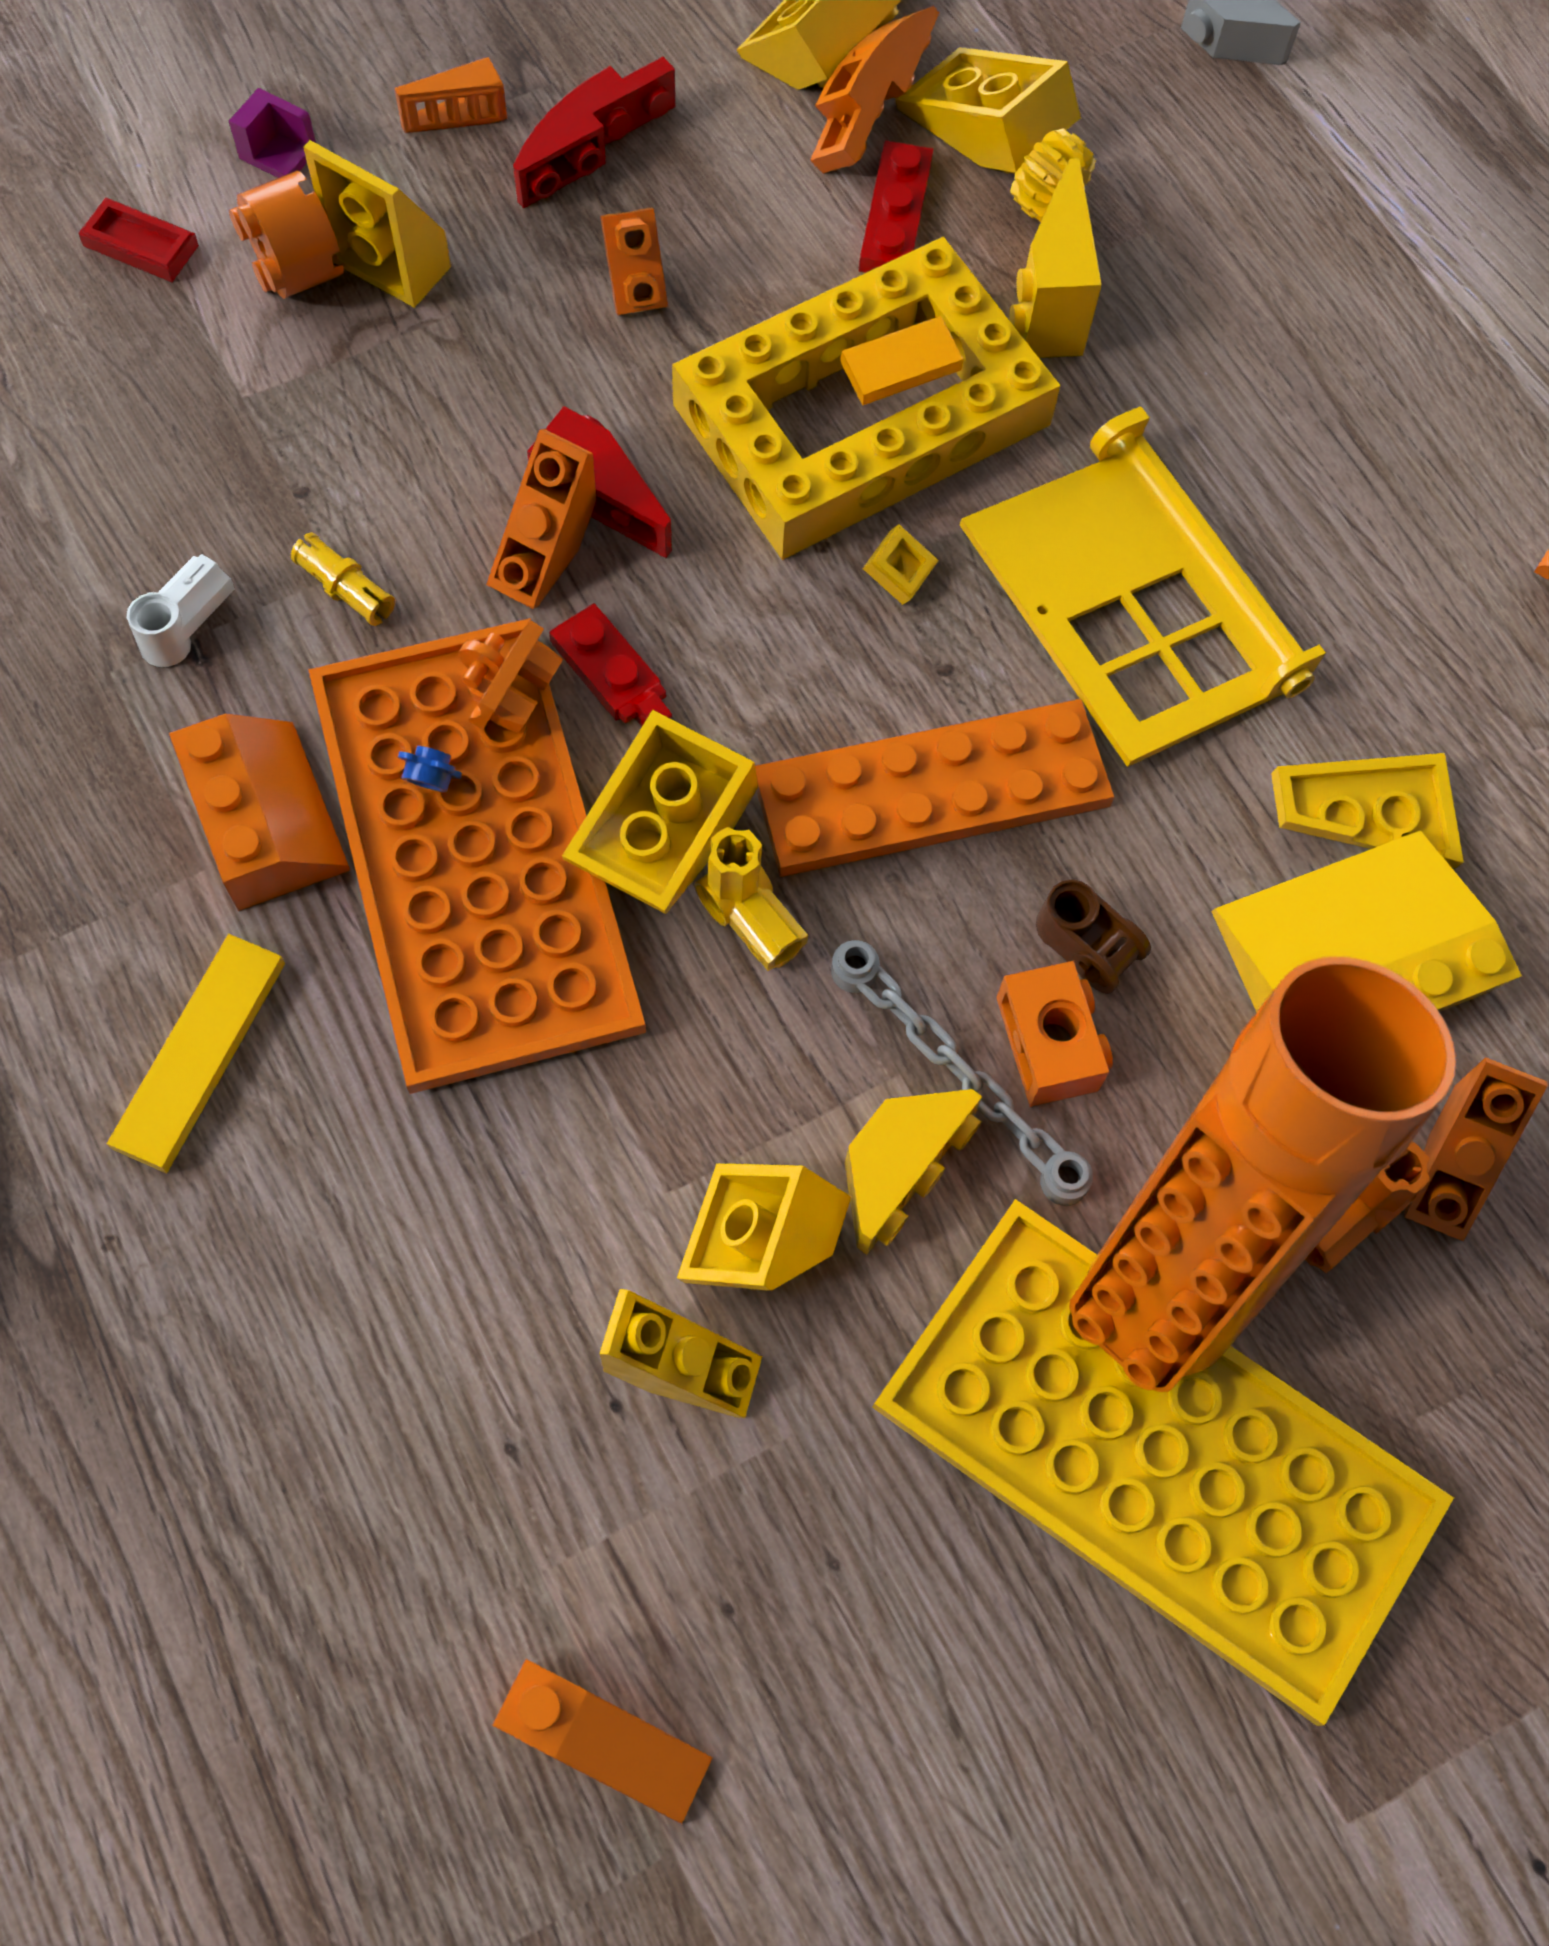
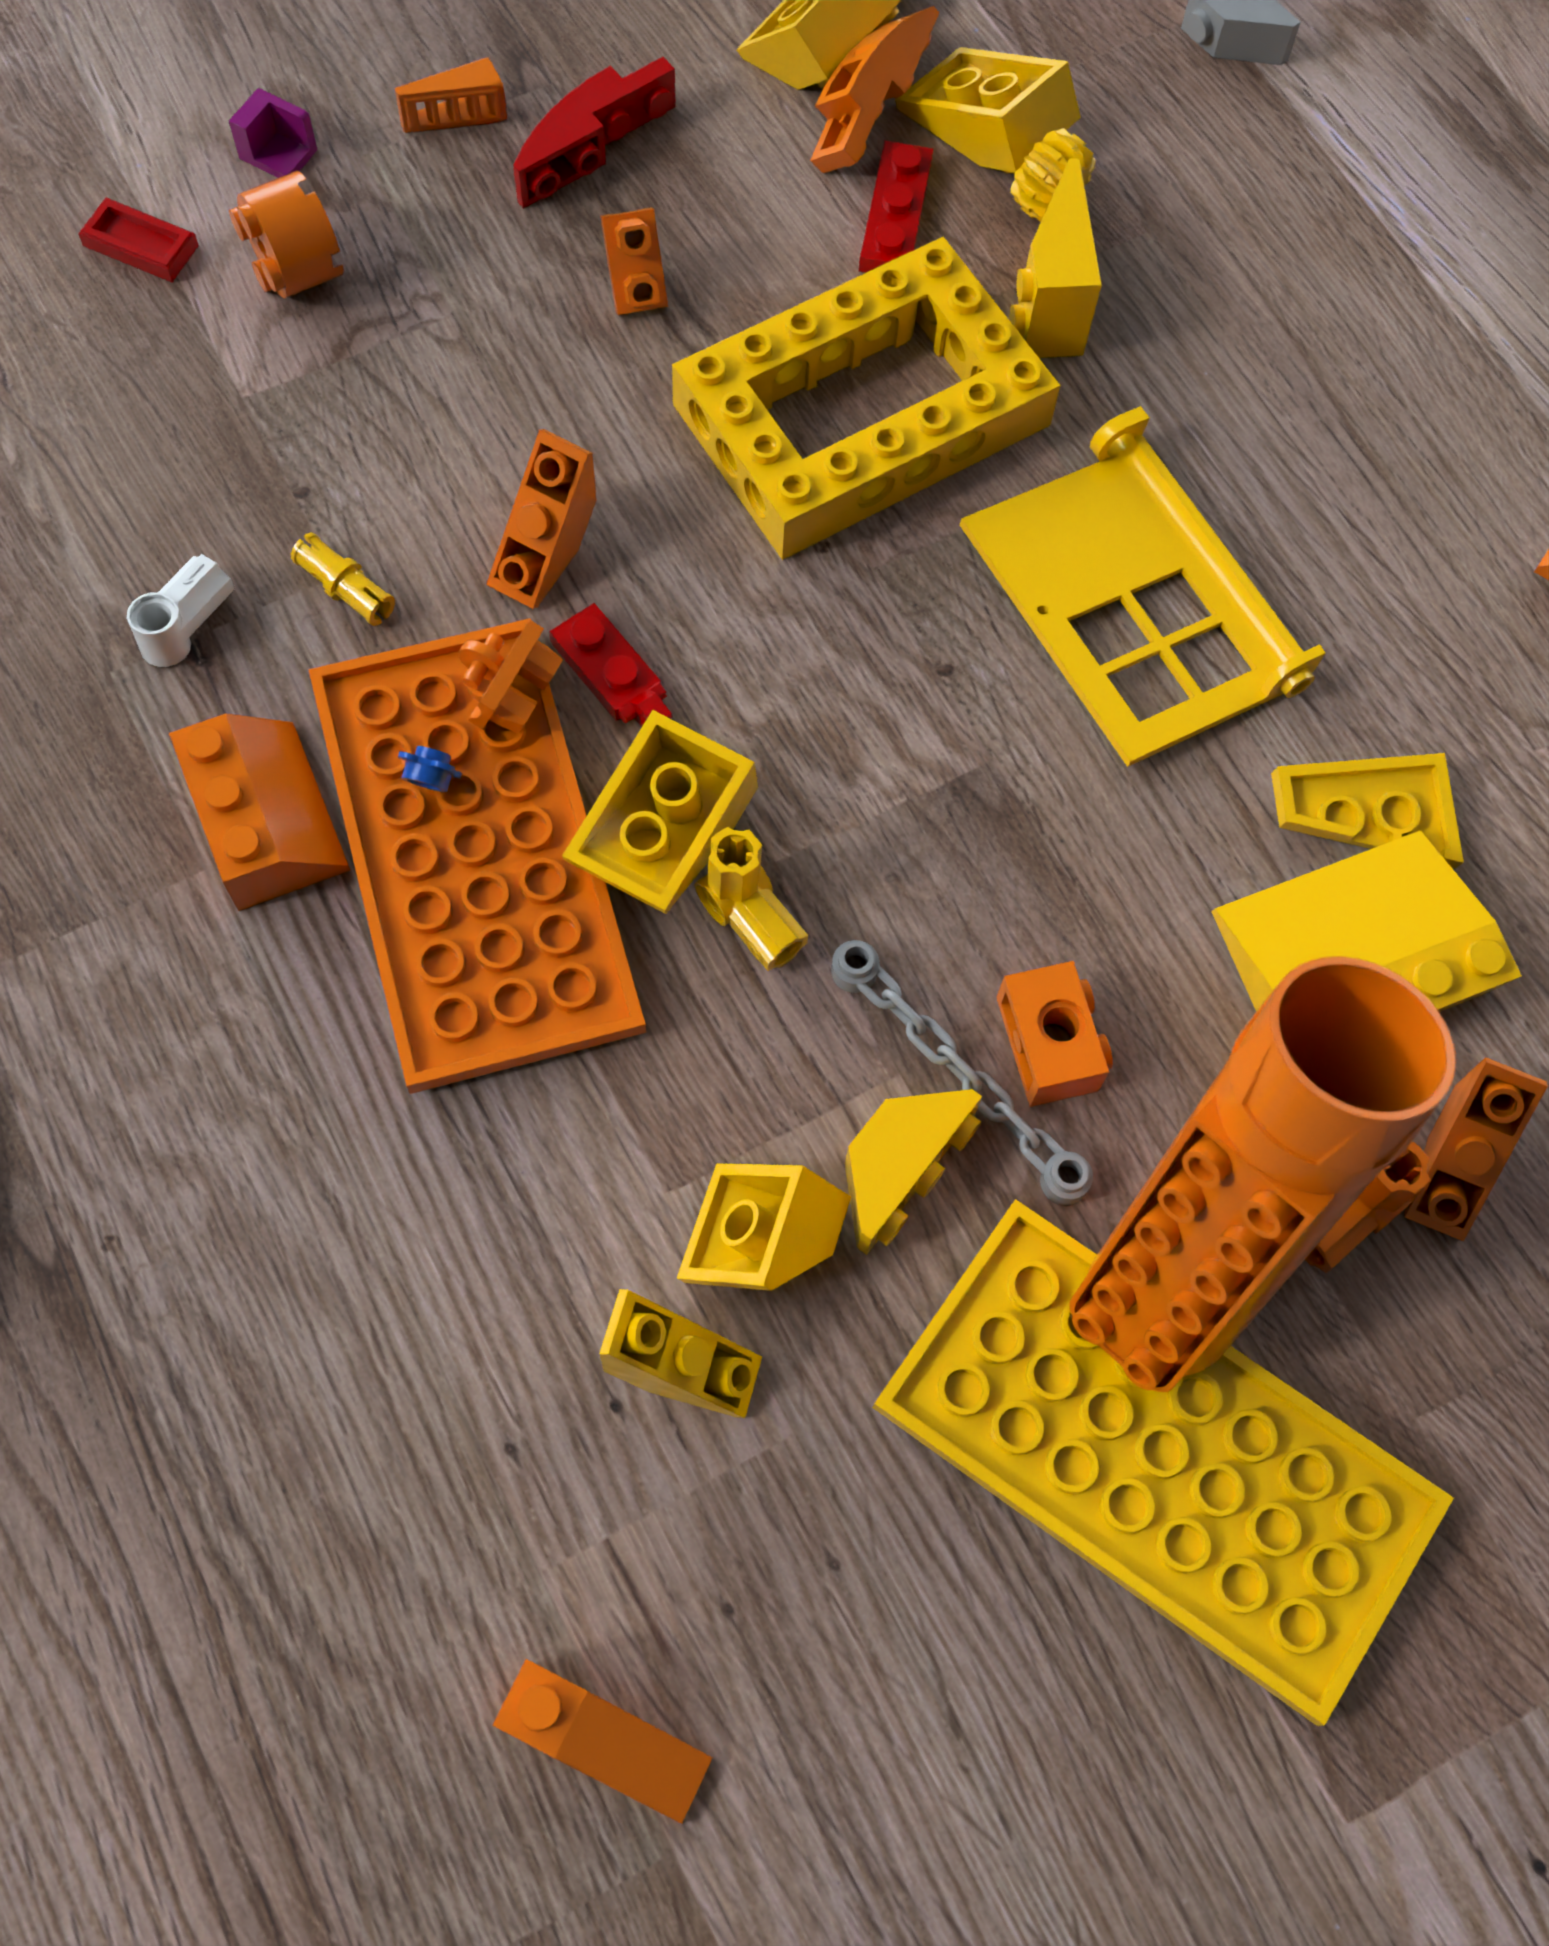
(196, 1053): yellow tile -> none
(378, 228): yellow slope -> none
(621, 493): red slope -> none
(900, 564): yellow tile -> none
(901, 360): light orange tile -> none
(931, 787): orange plate -> none
(1093, 937): reddish brown piece -> none

